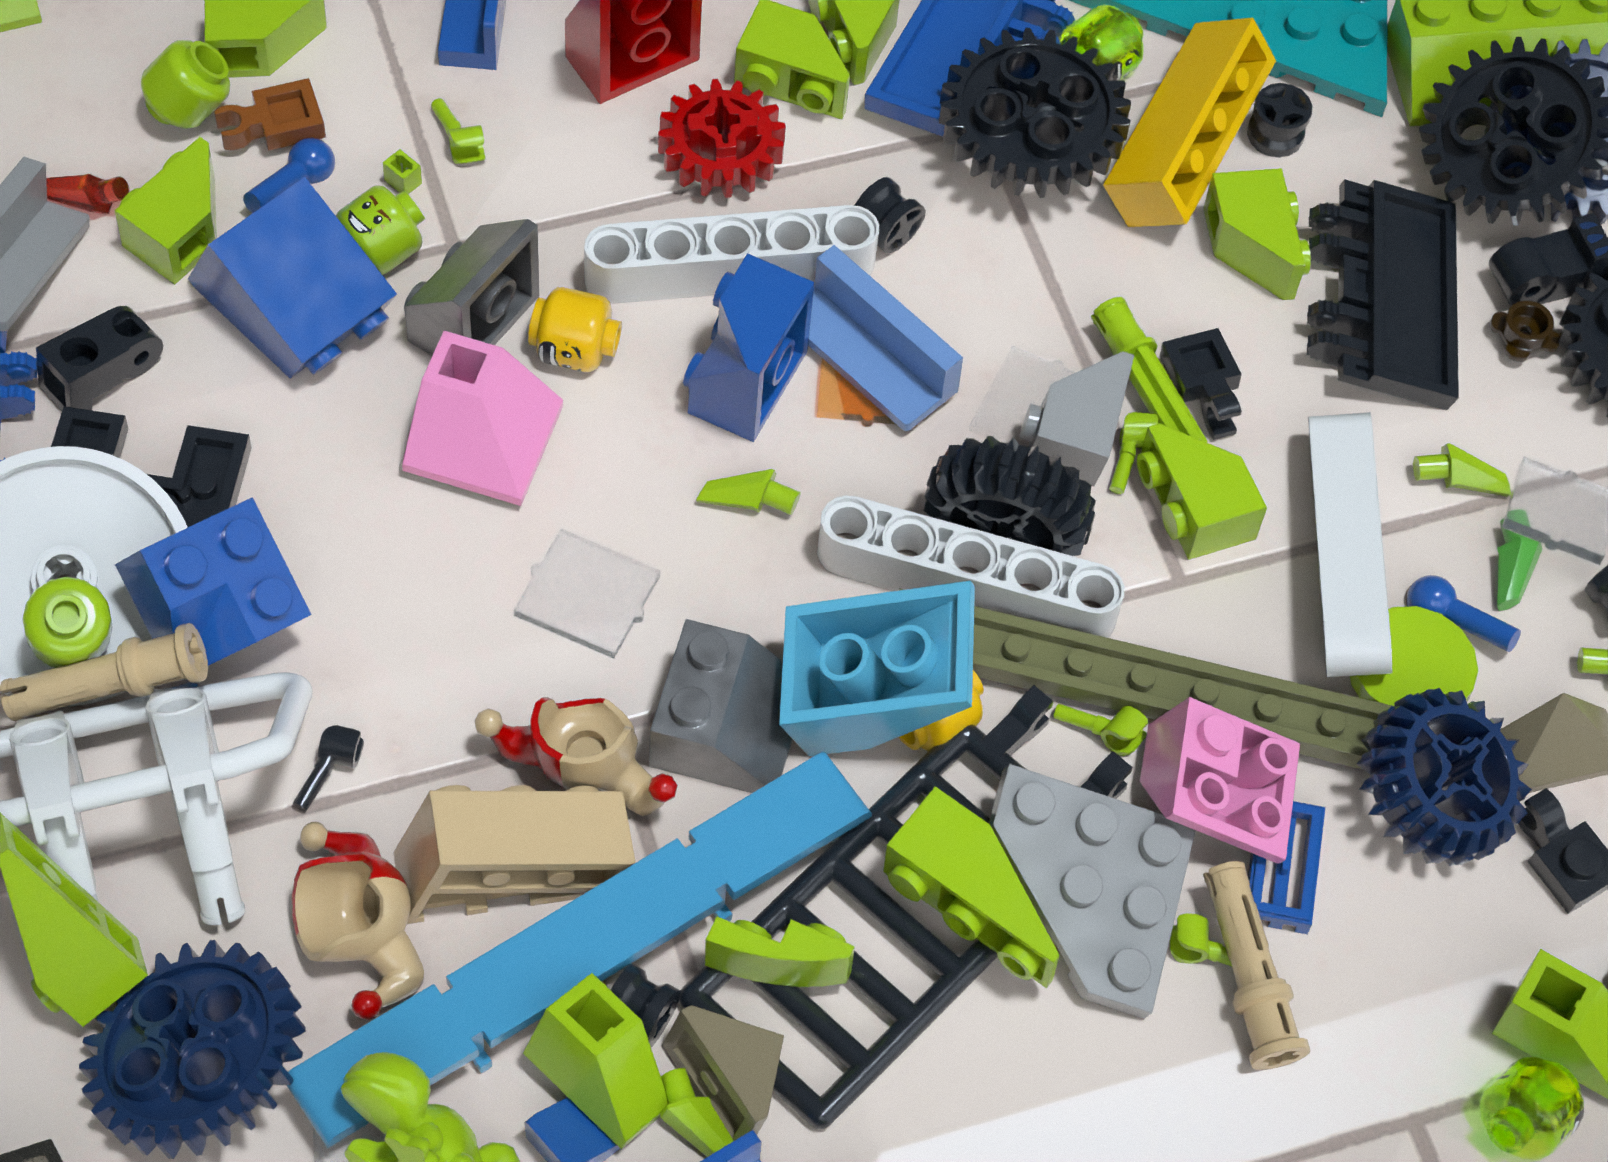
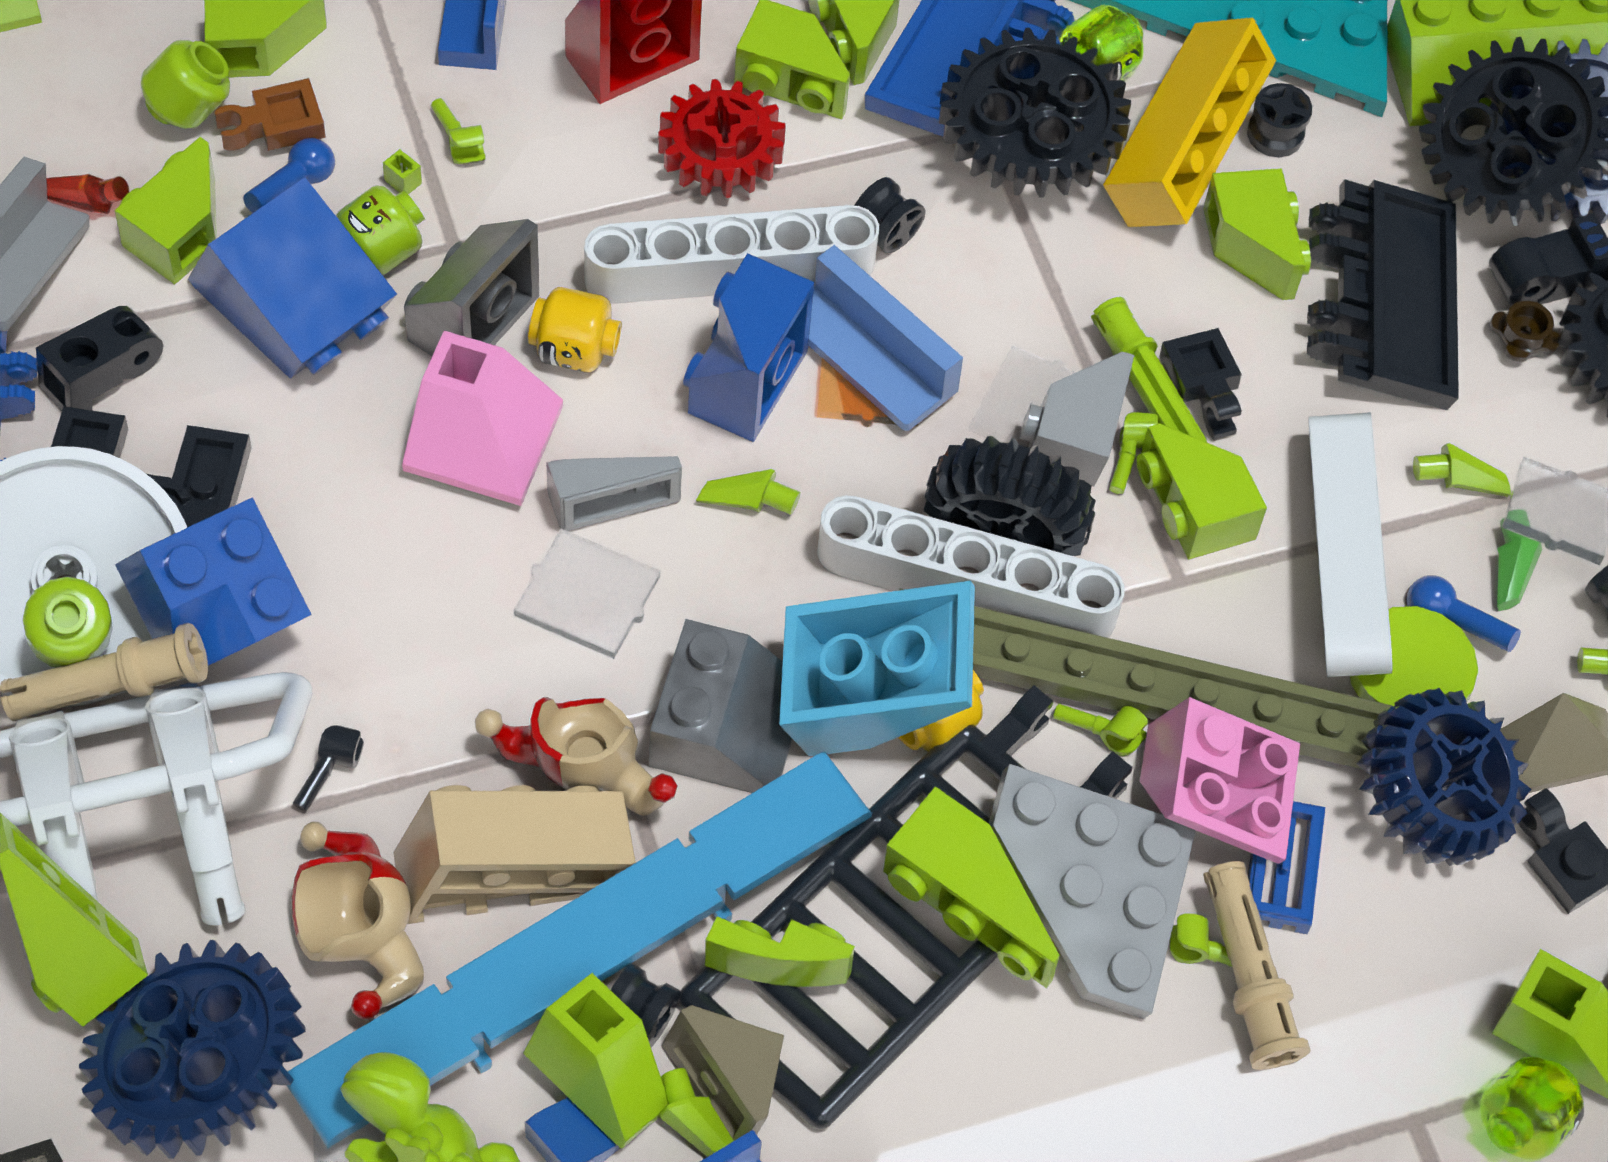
(609, 488): none -> light grey slope

